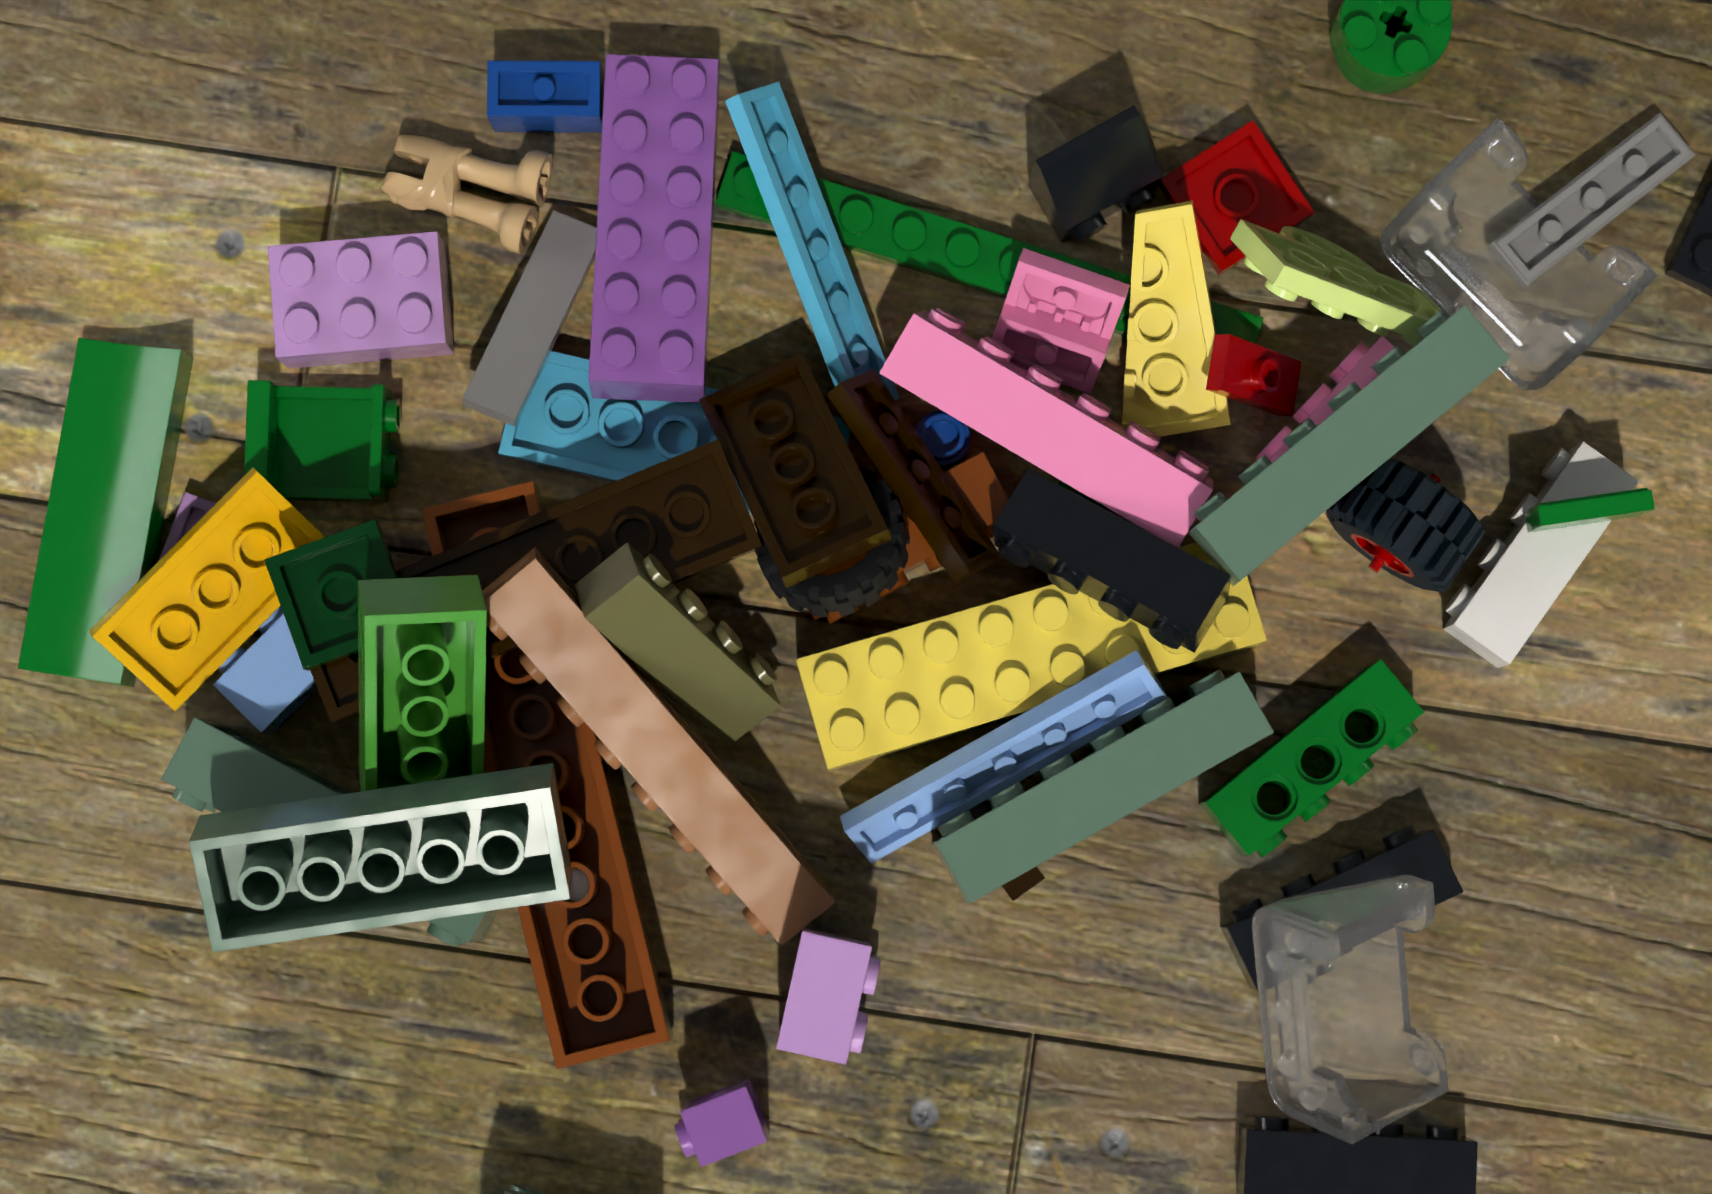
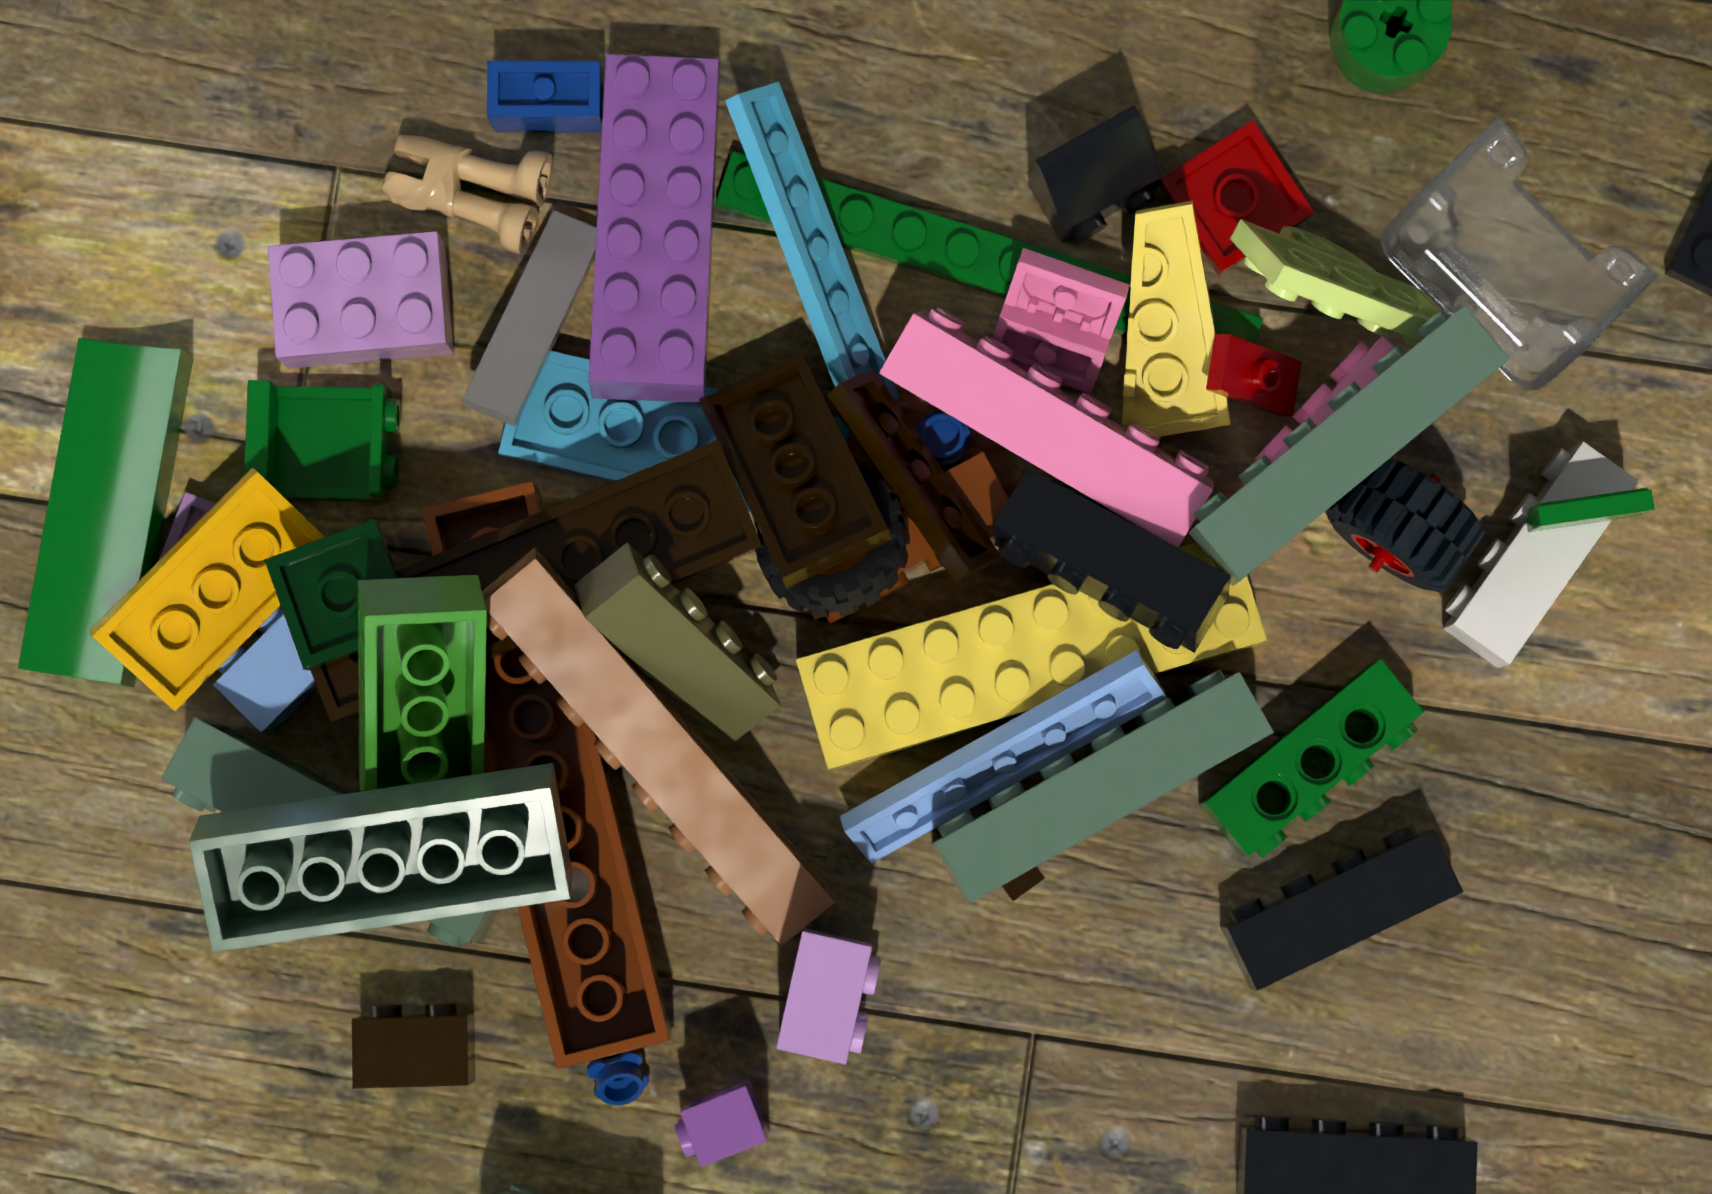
(413, 1049): none -> dark brown brick
(618, 1077): none -> blue plate
(1340, 1006): clear windscreen -> none
(1590, 201): light grey tile -> none

